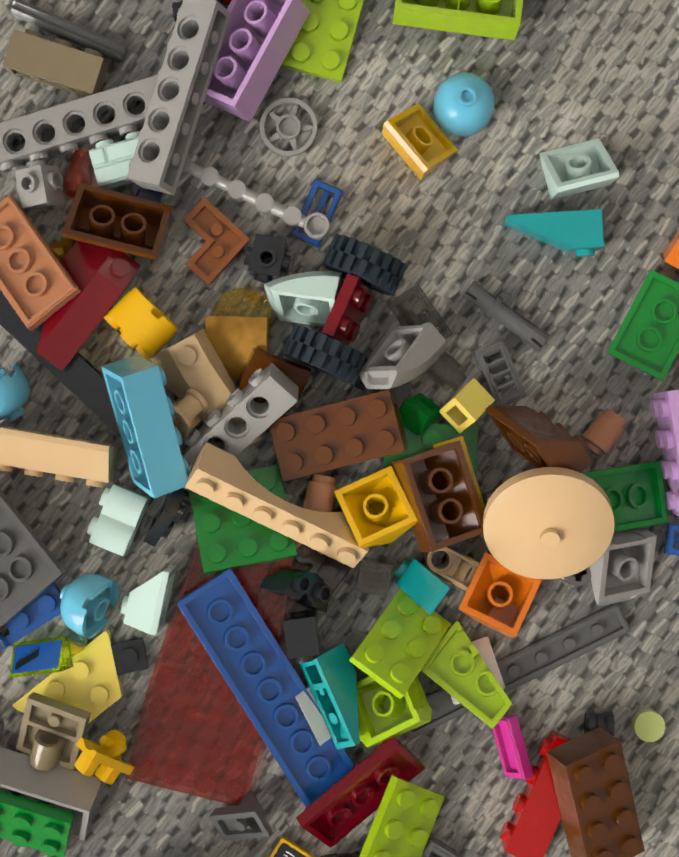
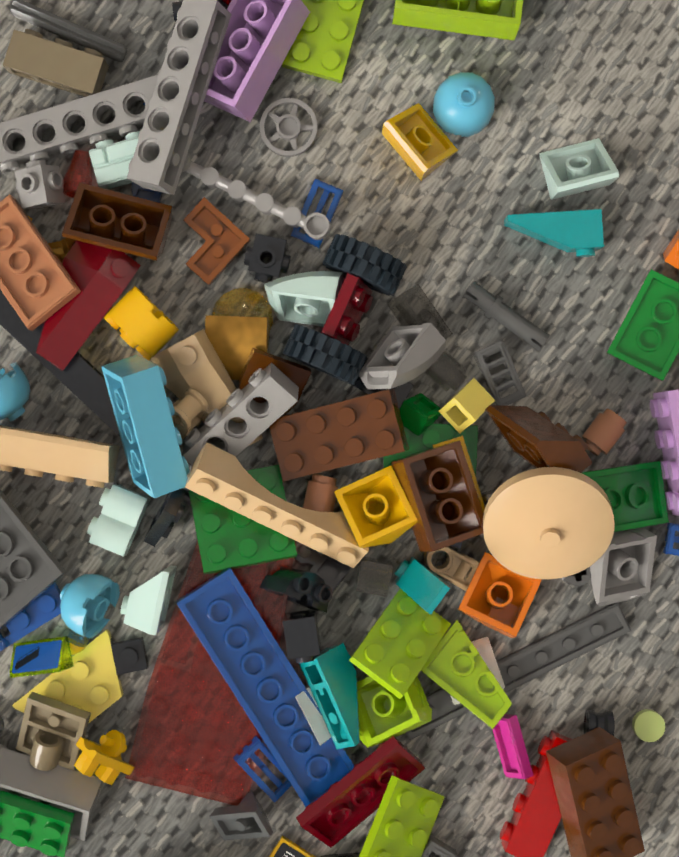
(248, 751): none -> blue tile

